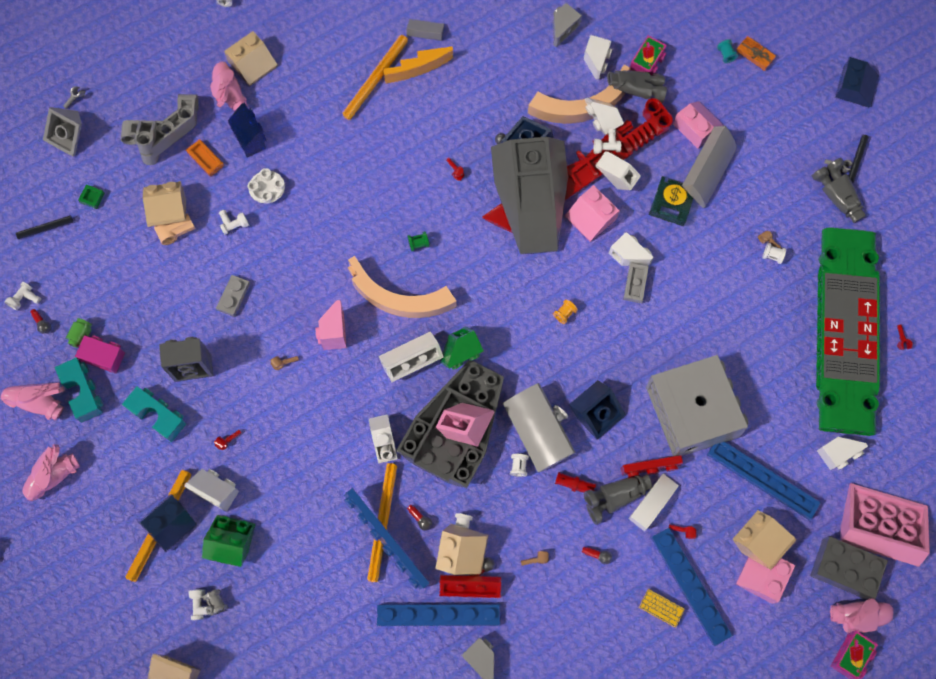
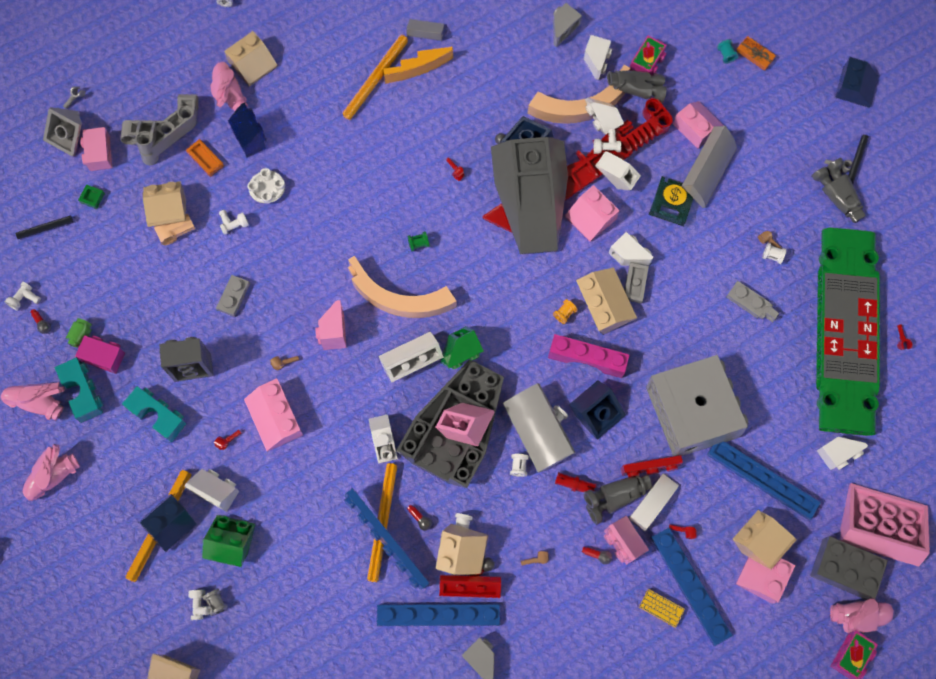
(96, 149): none -> bright pink brick
(272, 415): none -> bright pink slope
(604, 359): none -> dark pink arch
(606, 300): none -> tan slope
(625, 540): none -> bright pink slope
(752, 302): none -> light grey hinge

